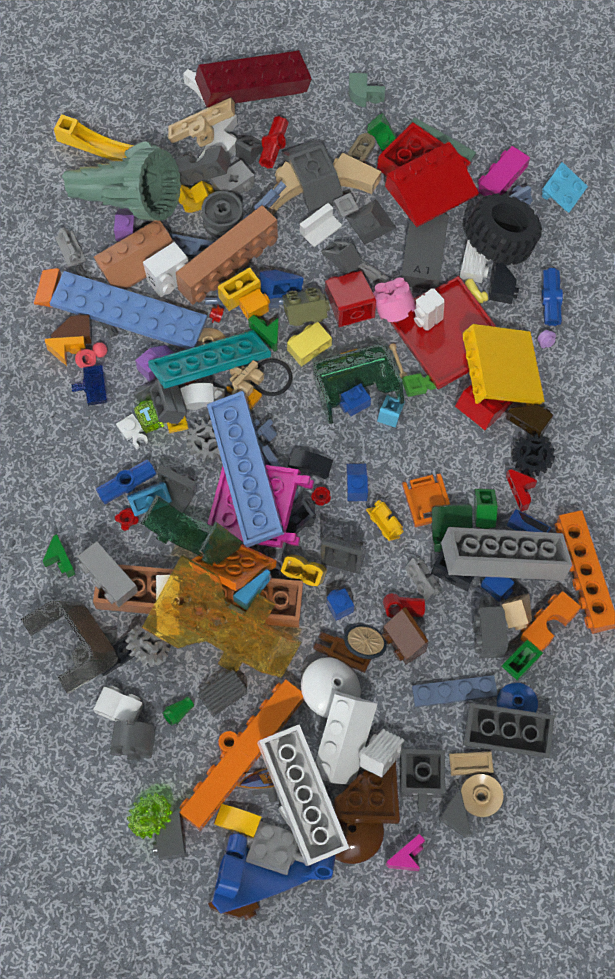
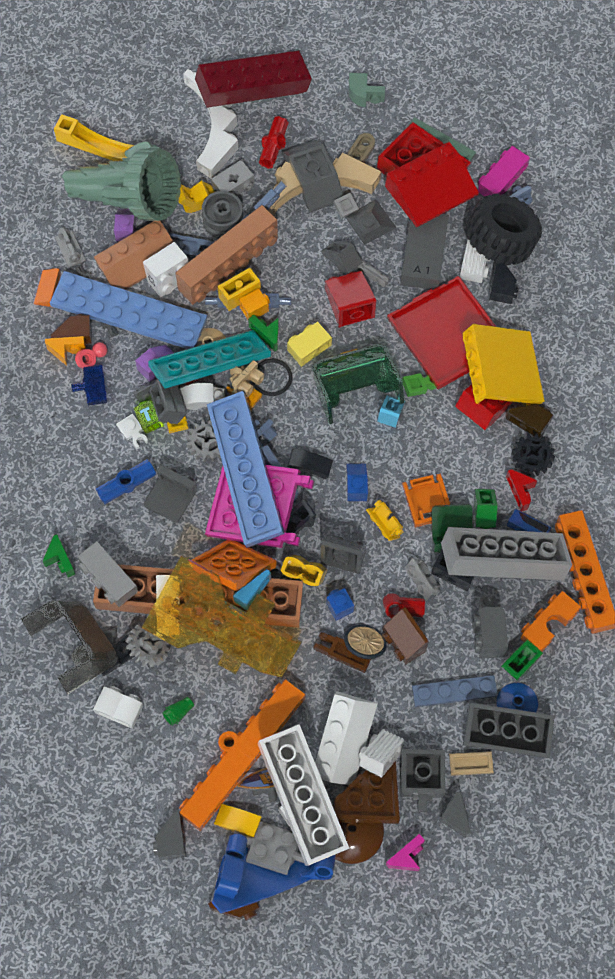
(127, 513): red plate -> none
(132, 740): dark grey brick -> none
(143, 499): dark azure slope -> none
(158, 809): clear neon green gear -> none
(201, 123): tan plate -> none
(207, 541): clear green windscreen -> none
(213, 164): dark grey arch -> none
(216, 314): red plate -> none
(222, 692): dark grey brick -> none
(248, 149): dark grey slope -> none
(278, 283): blue slope -> none
(305, 306): olive brick -> none
(319, 685): white dish -> none
(320, 225): white panel -> none
(321, 491): red plate -> none
(355, 400): blue brick -> none
(381, 131): green slope -> none
(392, 347): tan hinge -> none
(394, 300): bright pink brick -> none
(429, 309): white brick -> none
(479, 296): light yellow arm -> none
(489, 787): tan dish -> none
(498, 587): blue brick -> none
(518, 611): tan slope -> none
(546, 339): lavender plate -> none
(552, 297): blue piece -> none
(564, 187): medium azure hinge -> none

